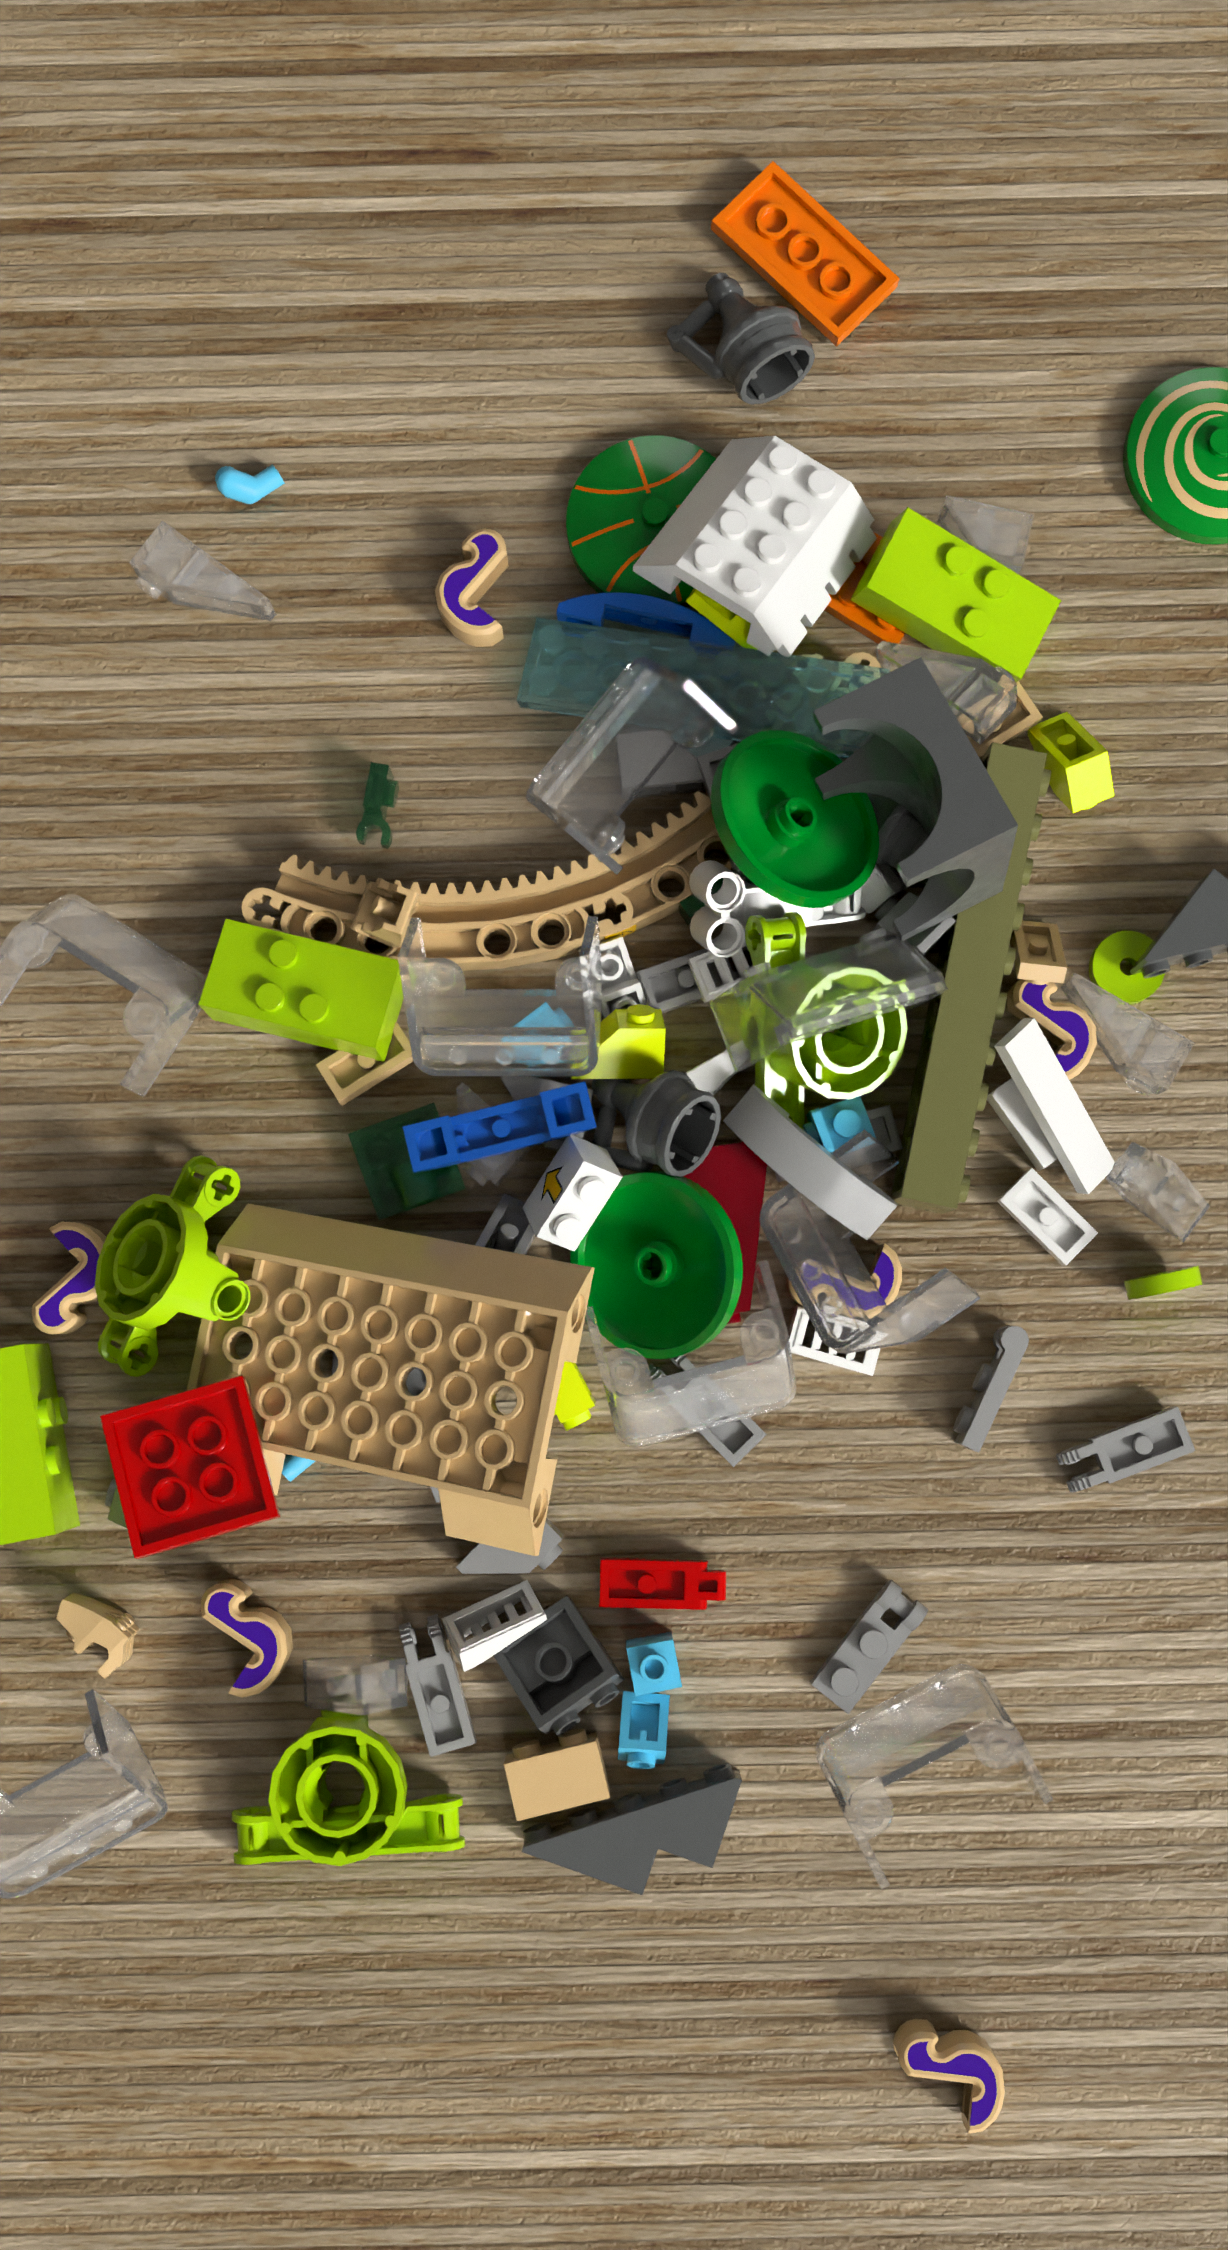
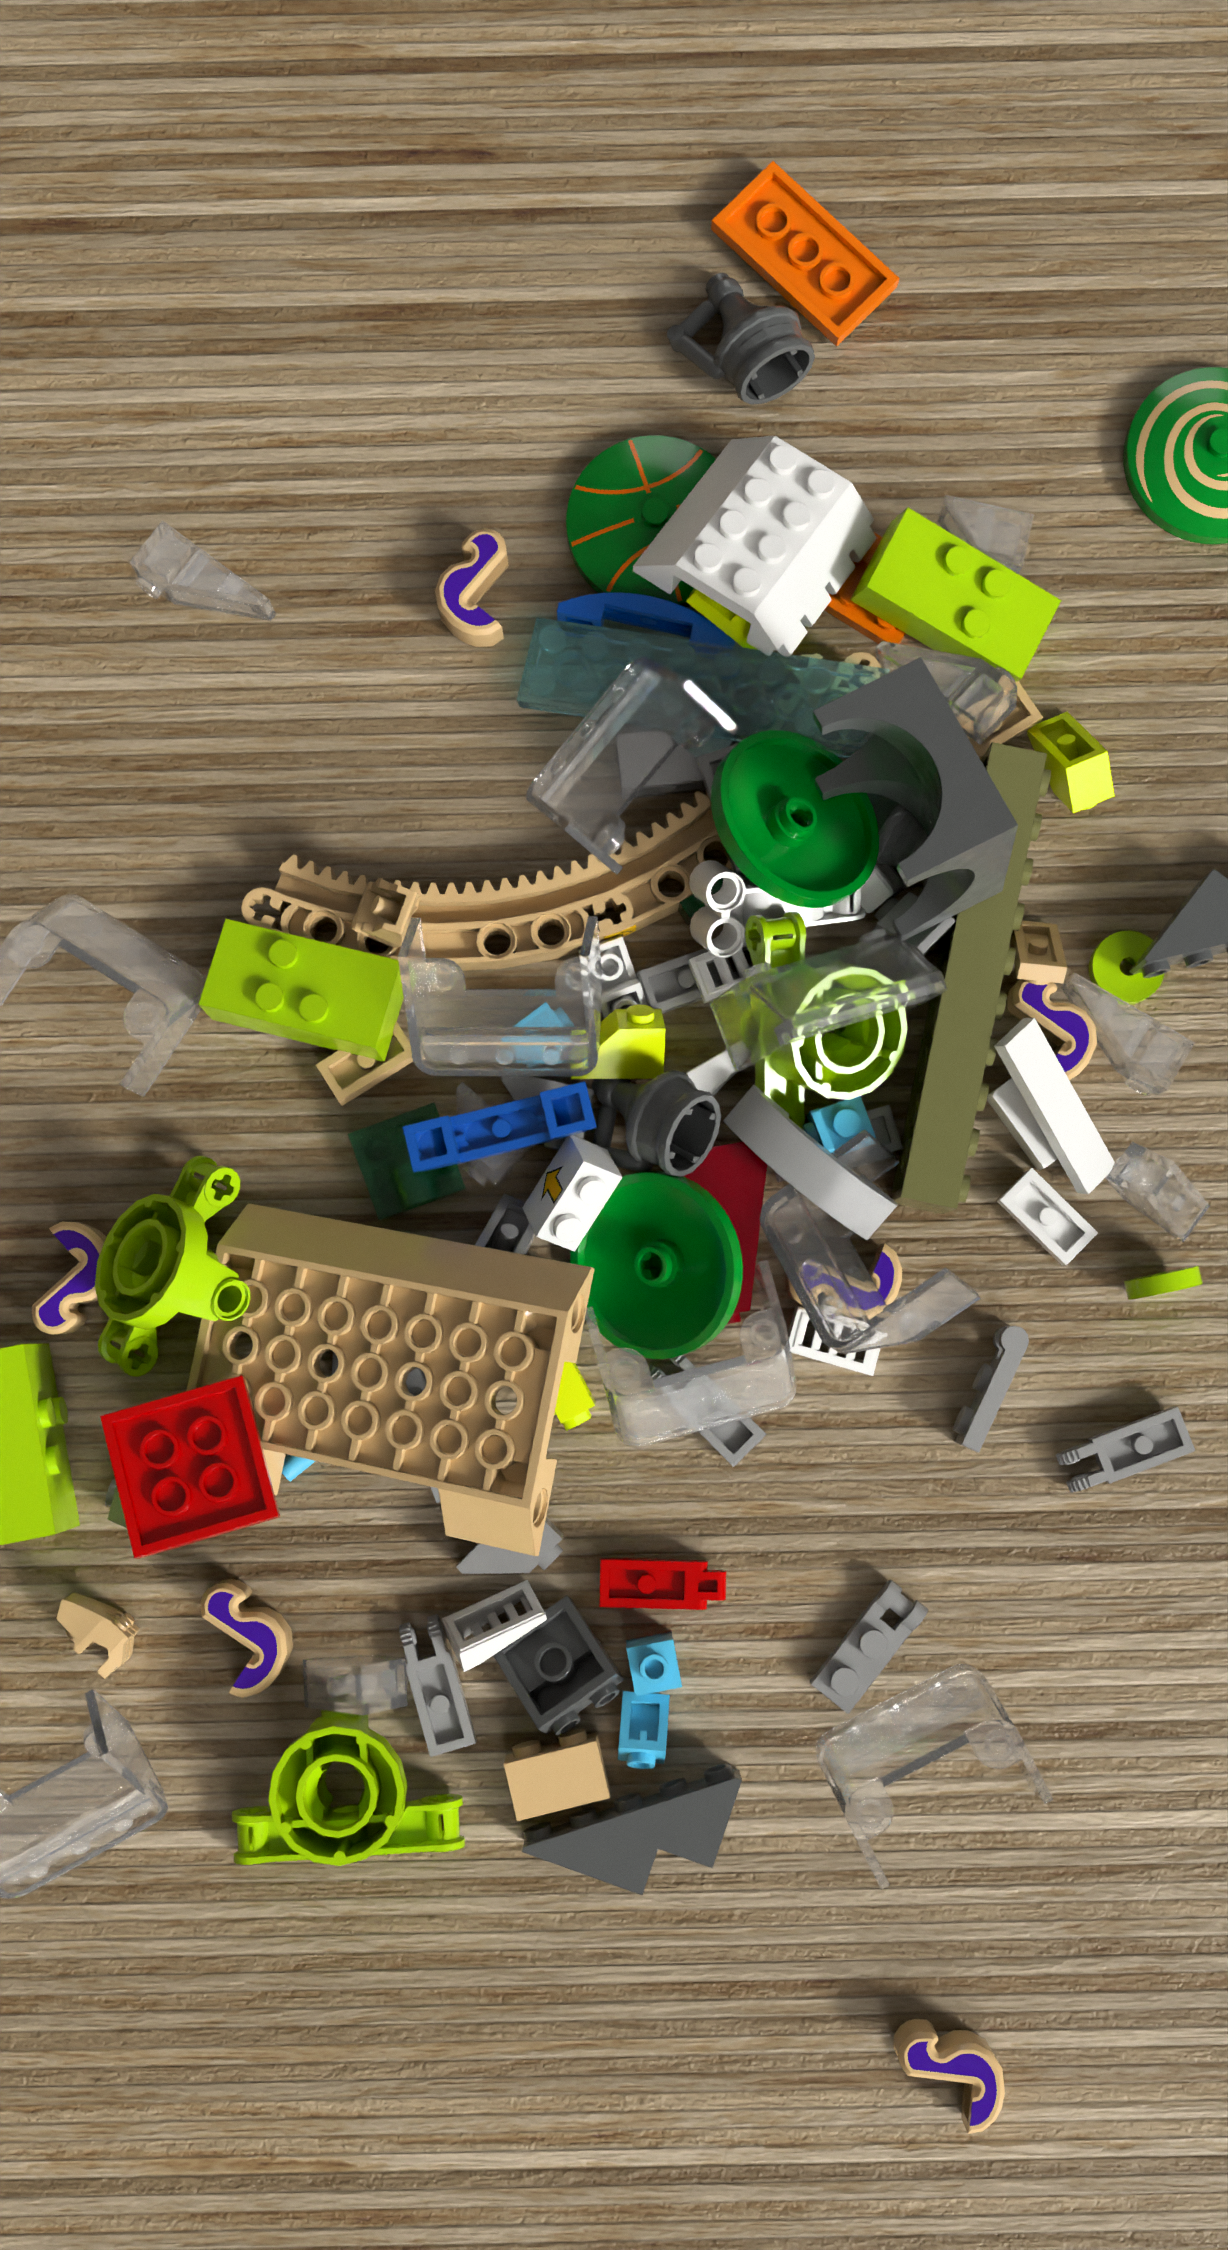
(246, 487): medium azure arm -> none
(379, 795): clear green plate -> none

